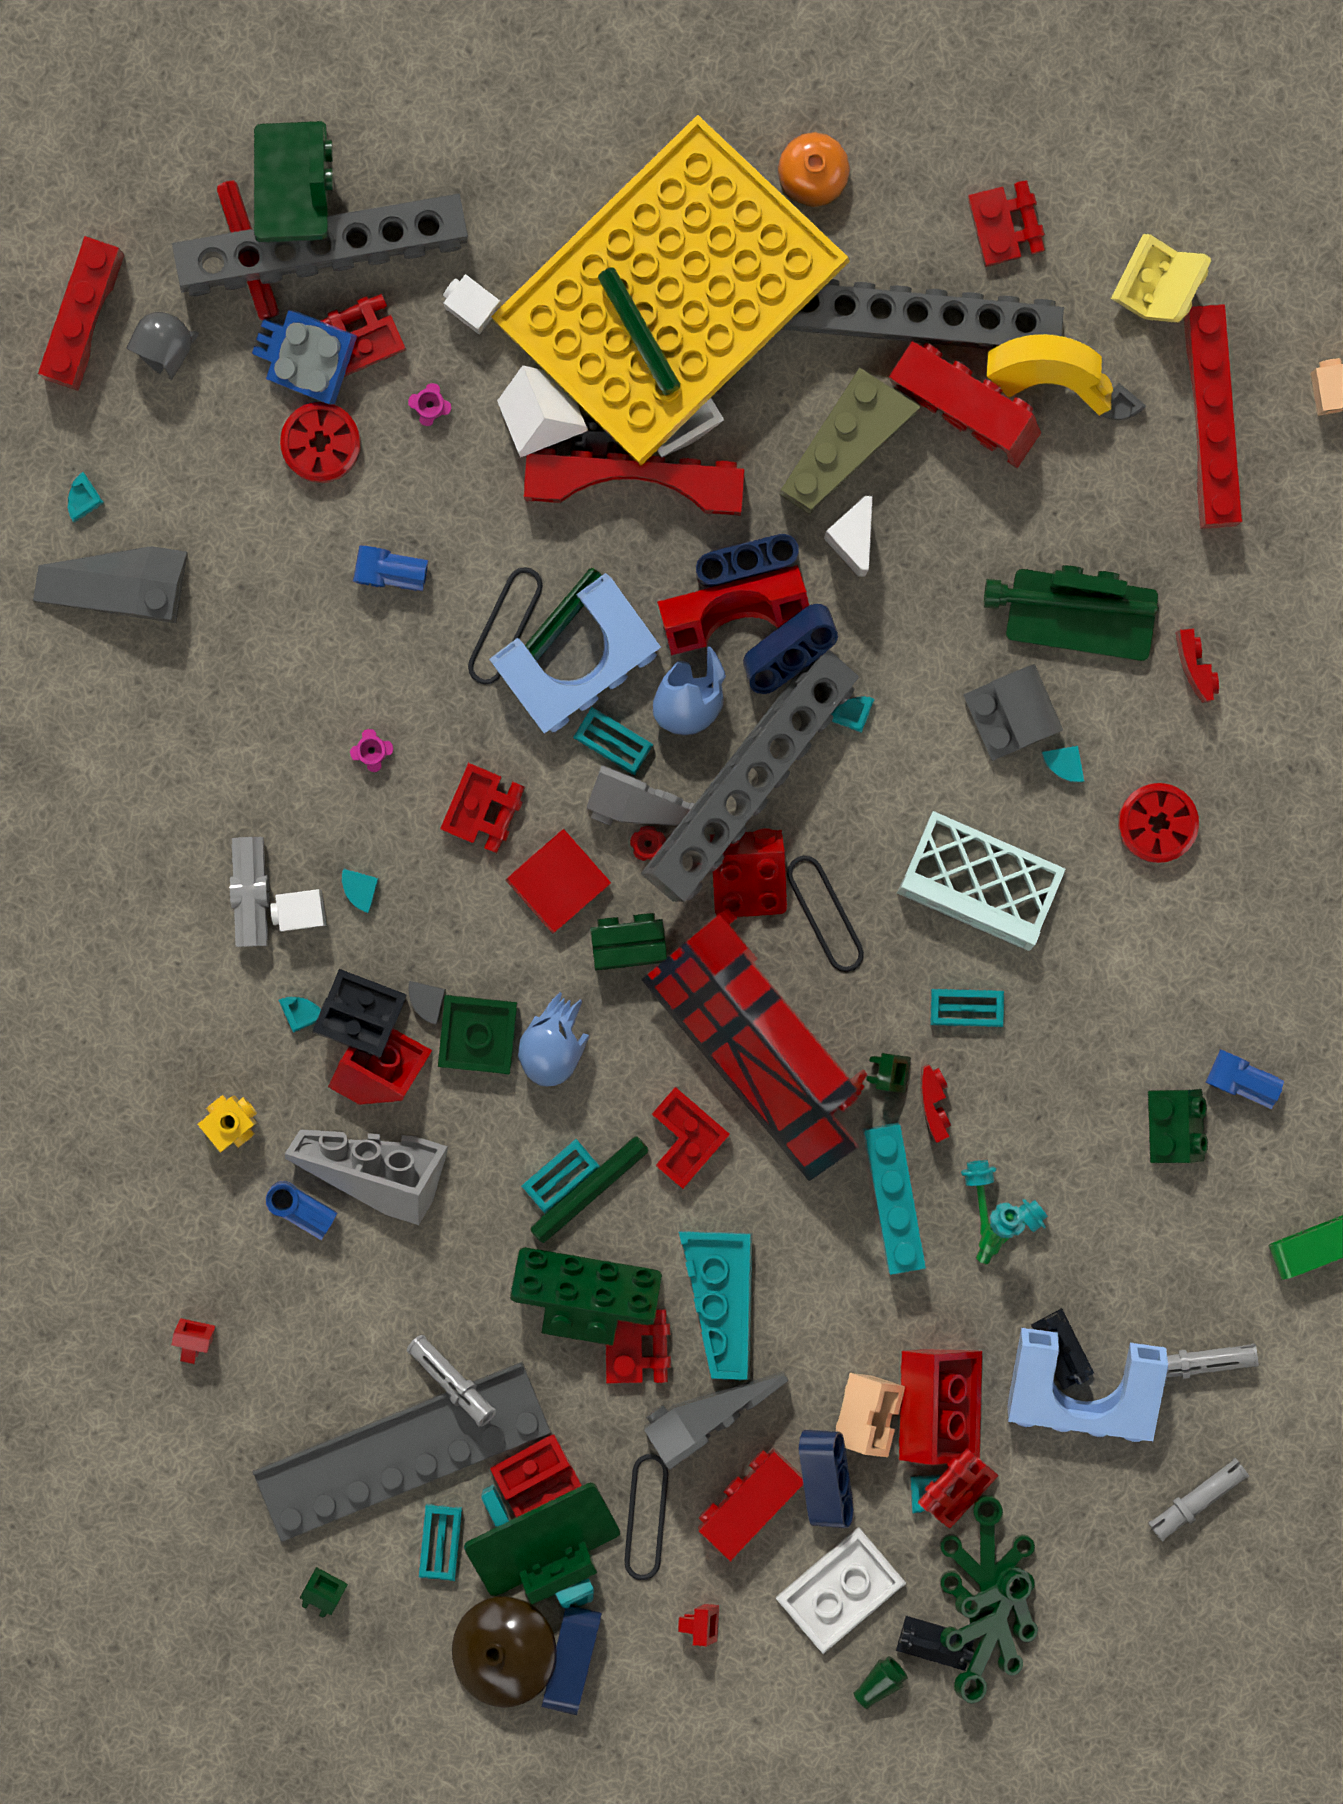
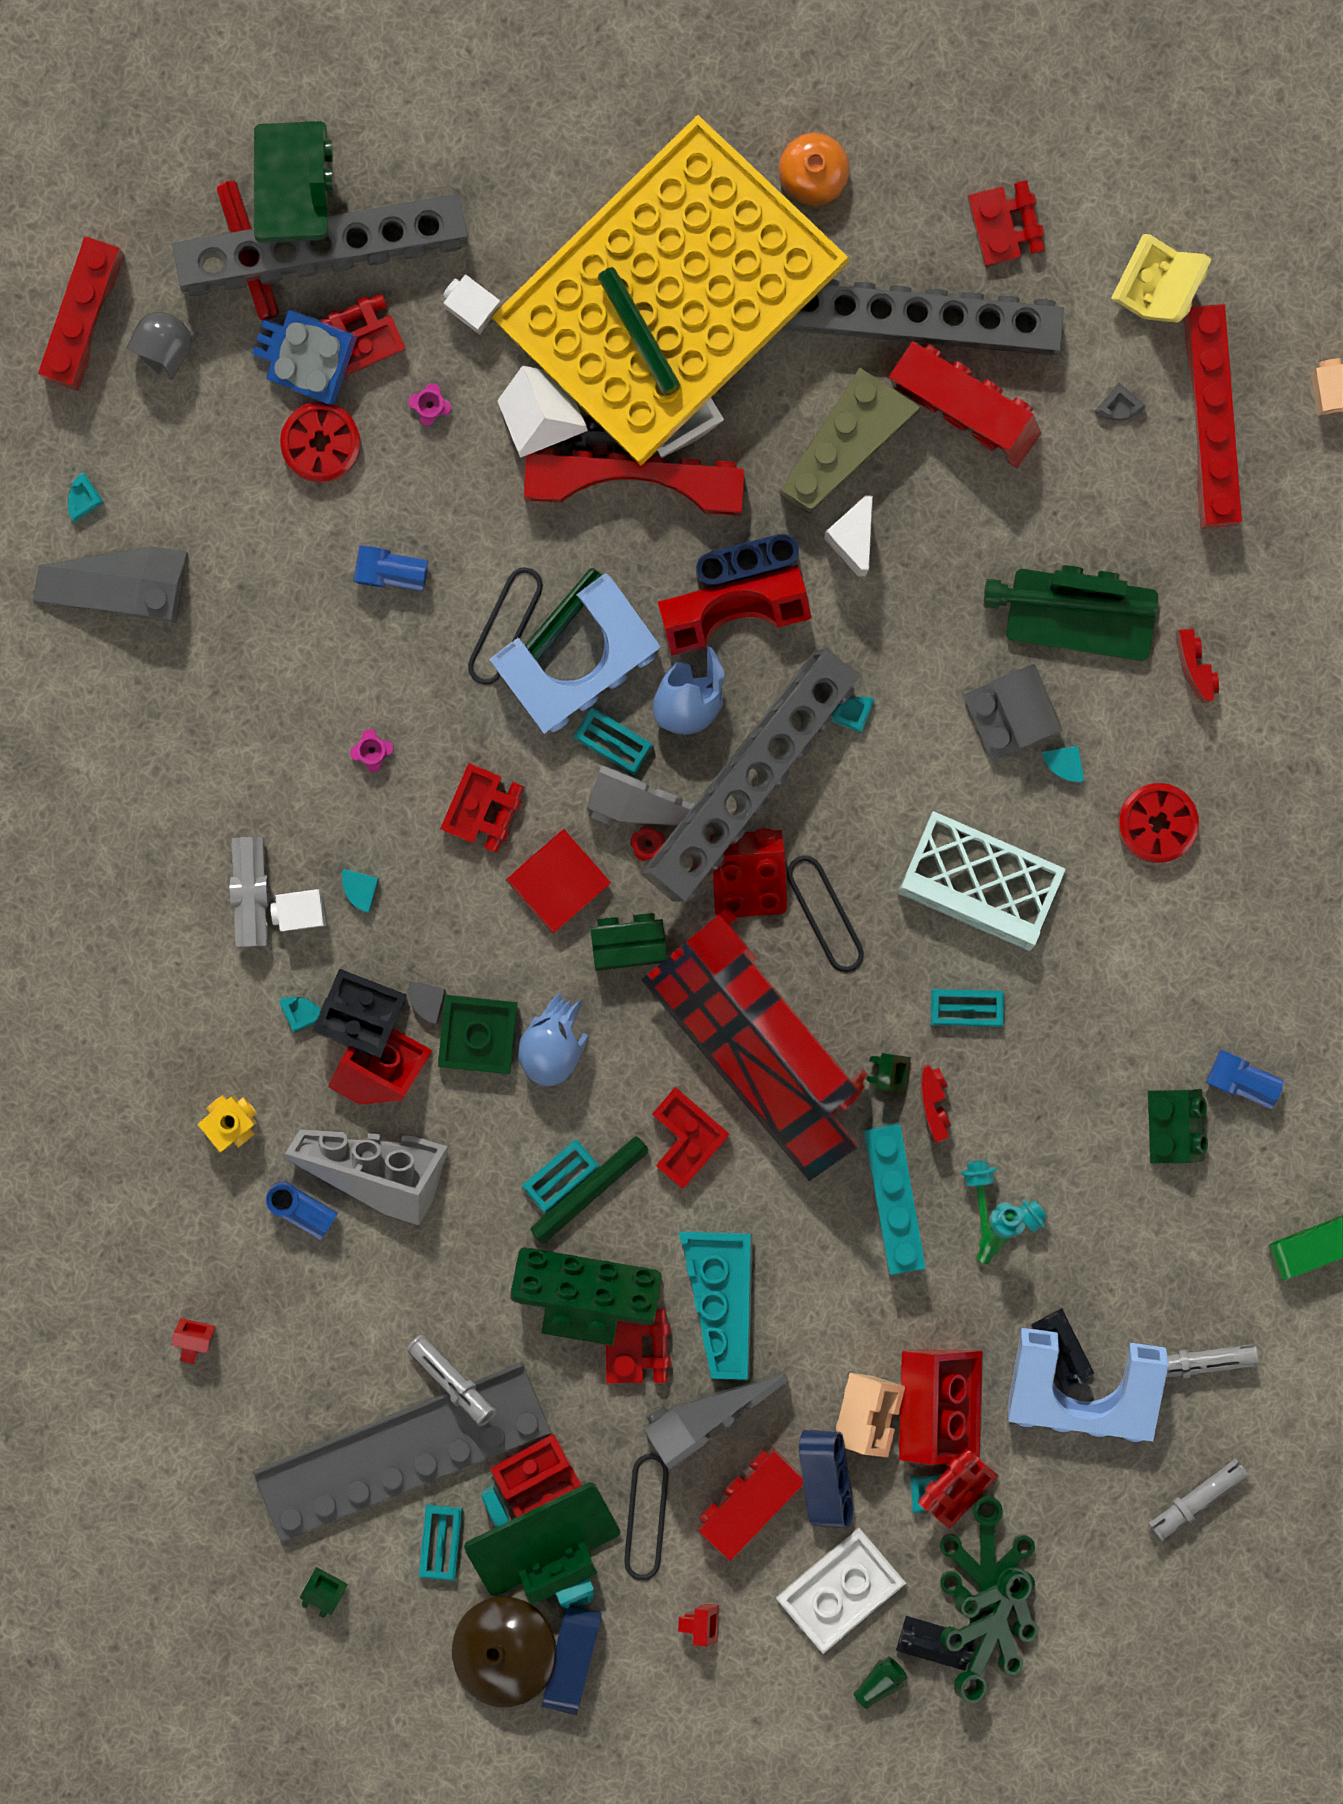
(790, 648): dark blue beam -> none
(1050, 360): yellow arch -> none

